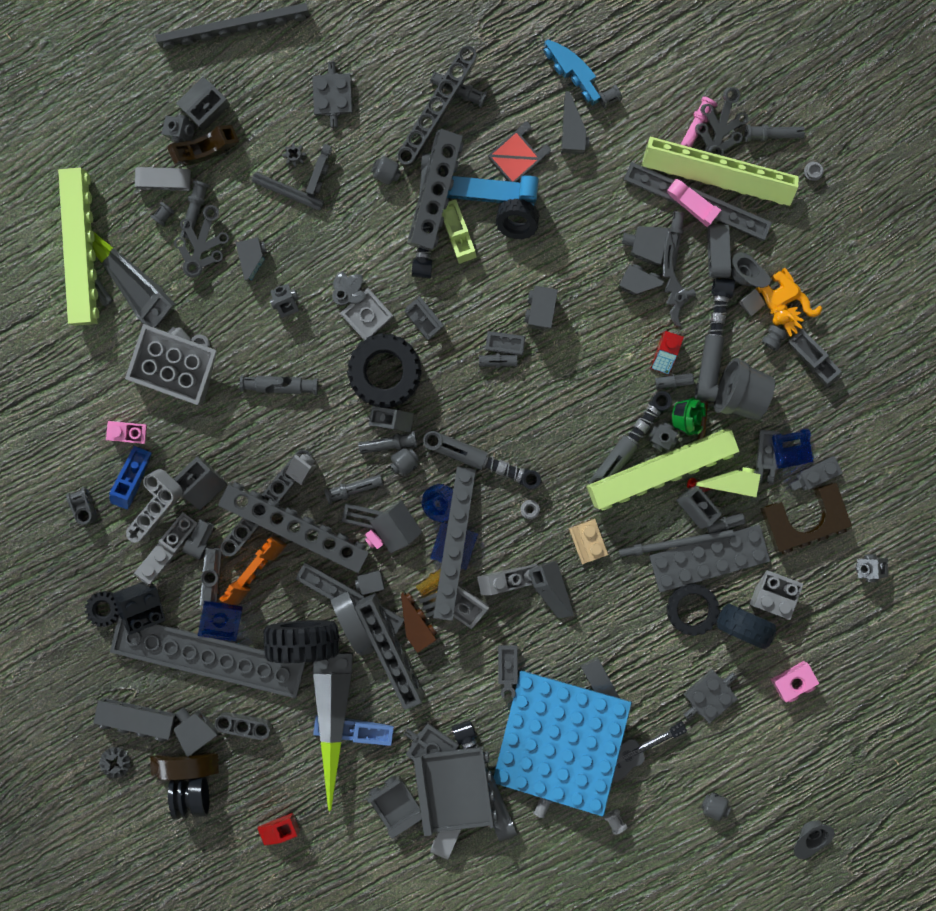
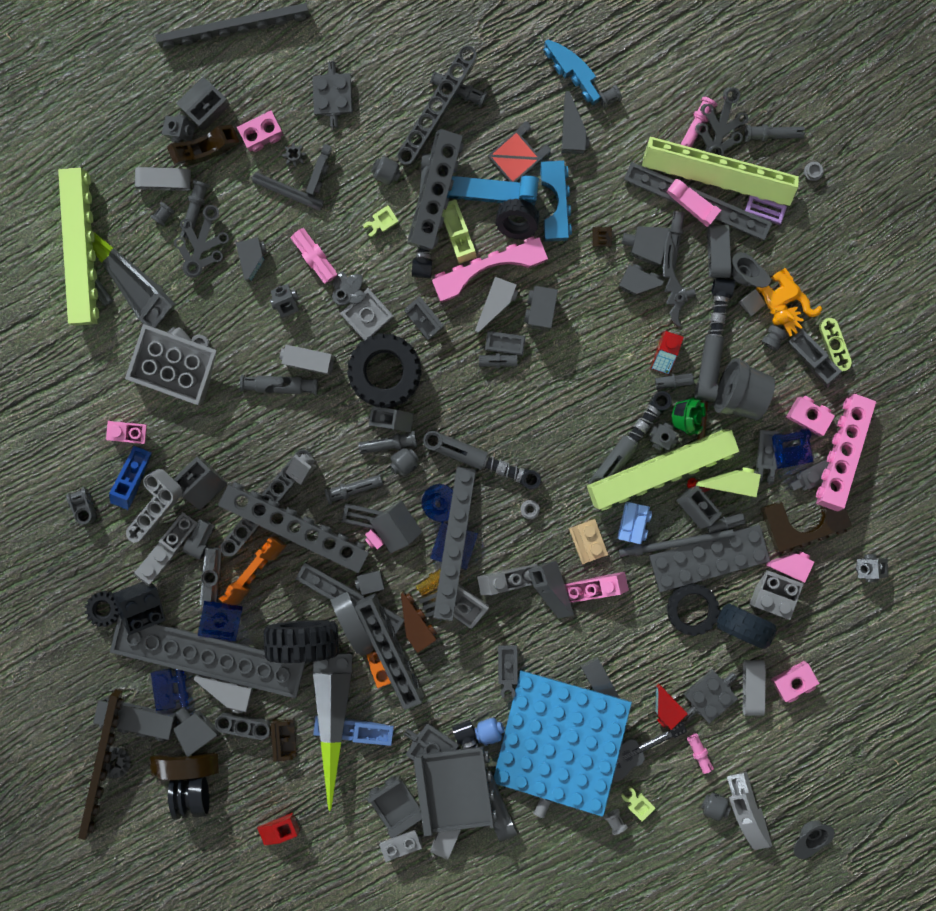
(102, 758): none -> dark brown plate
(164, 690): none -> clear blue plate
(229, 694): none -> light grey slope
(258, 126): none -> bright pink brick
(283, 739): none -> dark brown hinge
(307, 359): none -> light grey brick
(314, 256): none -> bright pink piece
(377, 669): none -> orange leg
(383, 219): none -> yellowish green plate
(401, 845): none -> light grey bracket
(489, 731): none -> medium blue head
(497, 301): none -> light grey slope
(526, 255): none -> bright pink arch
(553, 176): none -> dark azure arch
(597, 587): none -> bright pink slope
(601, 236): none -> dark brown tile
(634, 522): none -> light blue brick
(639, 805): none -> yellowish green plate
(667, 709): none -> red slope
(700, 753): none -> bright pink pin
(746, 811): none -> light grey slope
(754, 687): none -> light grey beam
(767, 202): none -> lavender tile
(793, 565): none -> bright pink slope
(799, 412): none -> bright pink brick
(824, 333): none -> yellowish green beam
(863, 409): none -> bright pink brick

